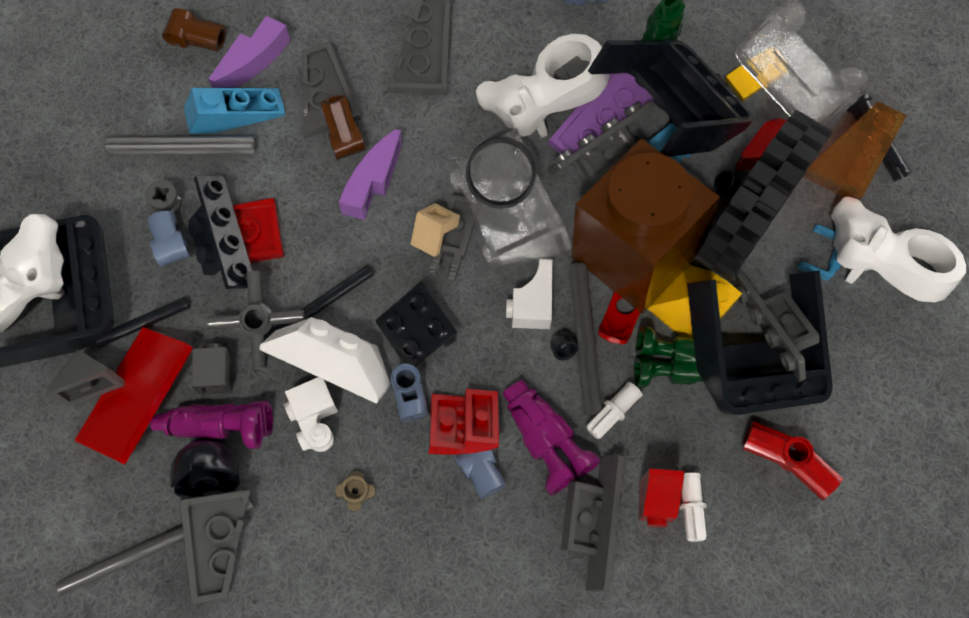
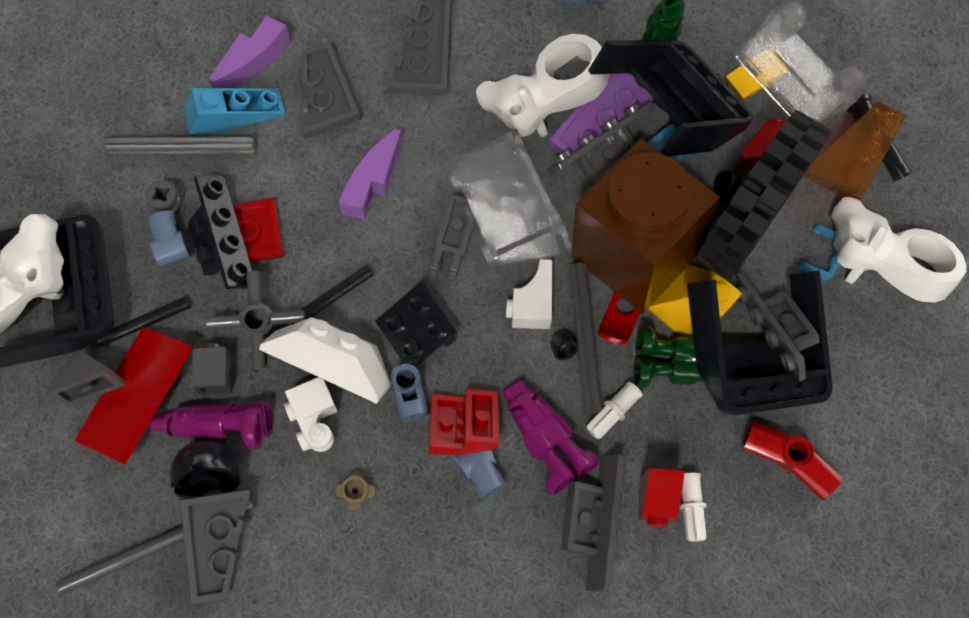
(185, 29): reddish brown piece -> none
(343, 134): reddish brown piece -> none
(431, 226): tan panel -> none
(500, 204): black tyre -> none

